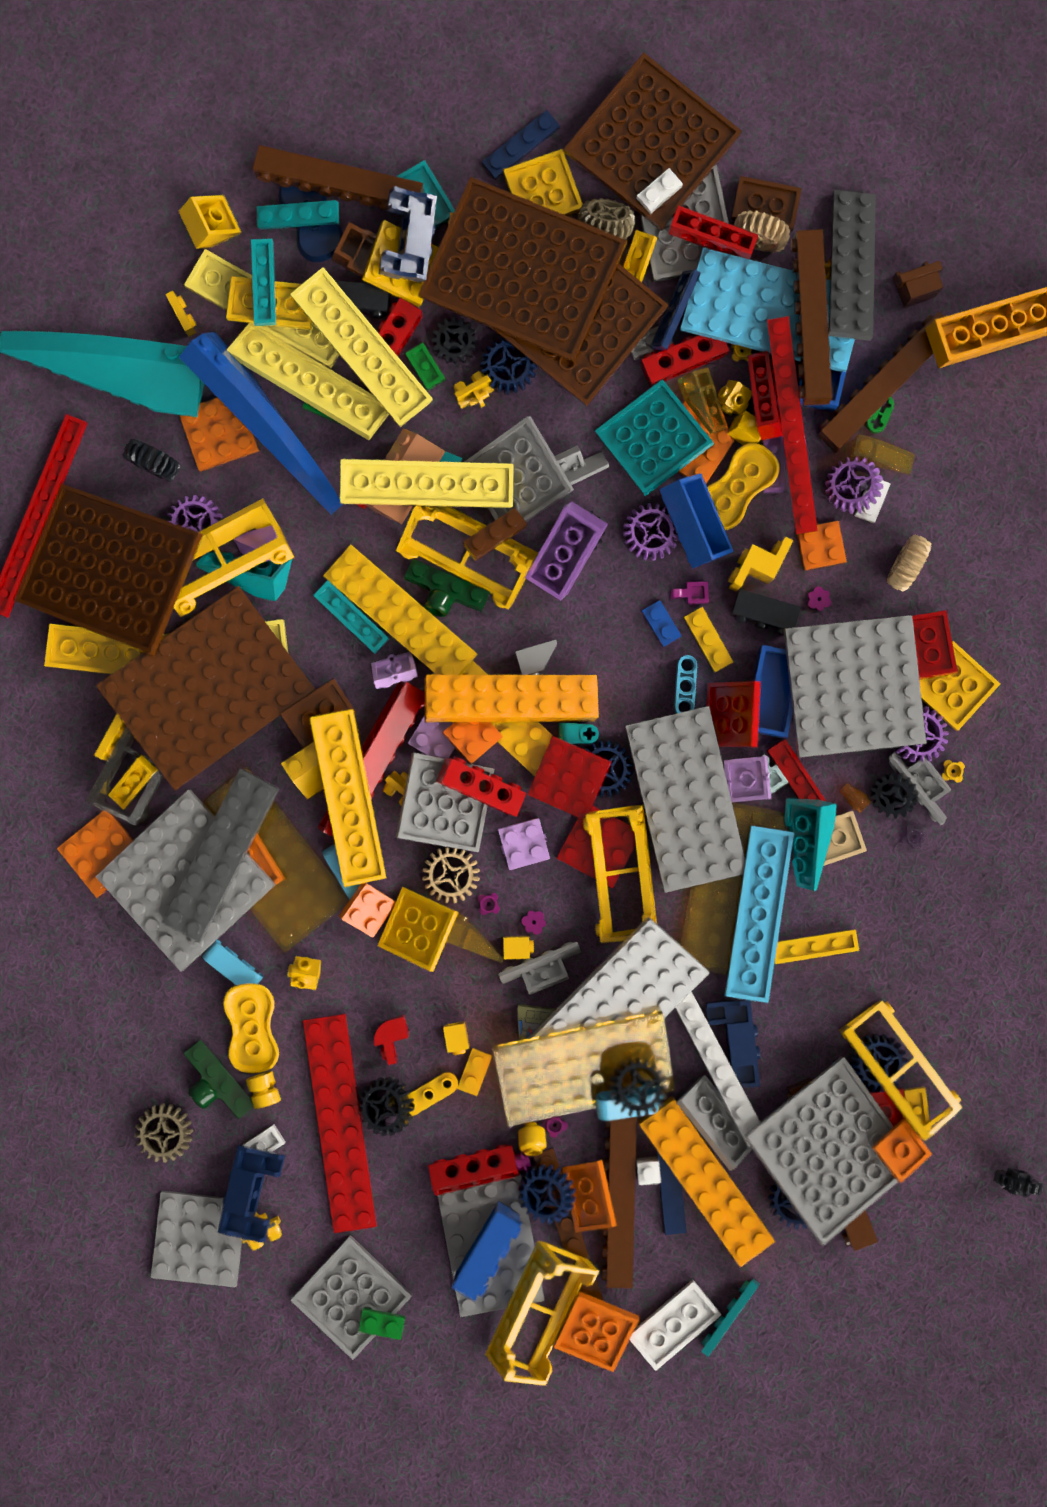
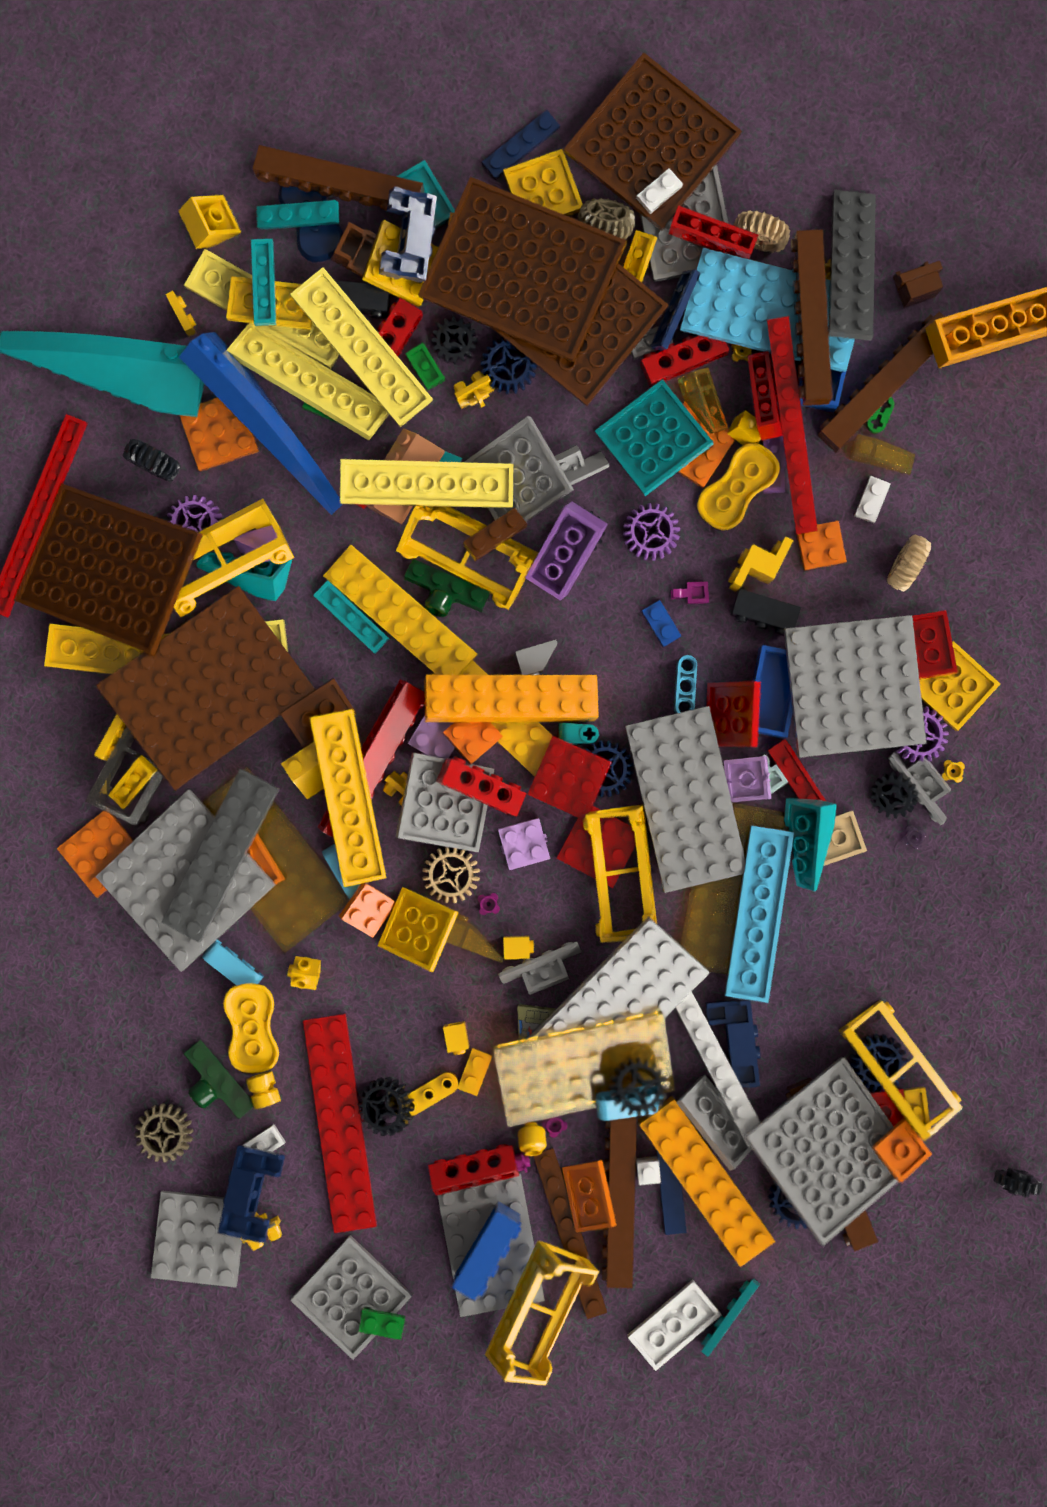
(388, 1032): red brick -> none
(389, 672): lavender plate -> none
(532, 1188): dark blue gear -> none
(538, 917): magenta plant -> none
(596, 1331): orange plate -> none
(696, 520): blue piece -> none
(708, 639): yellow plate -> none
(734, 397): yellow brick -> none
(767, 197): reddish brown plate -> none
(816, 946): yellow plate -> none
(825, 601): magenta plant -> none
(846, 488): medium lavender gear -> none
(855, 798): clear orange cone -> none

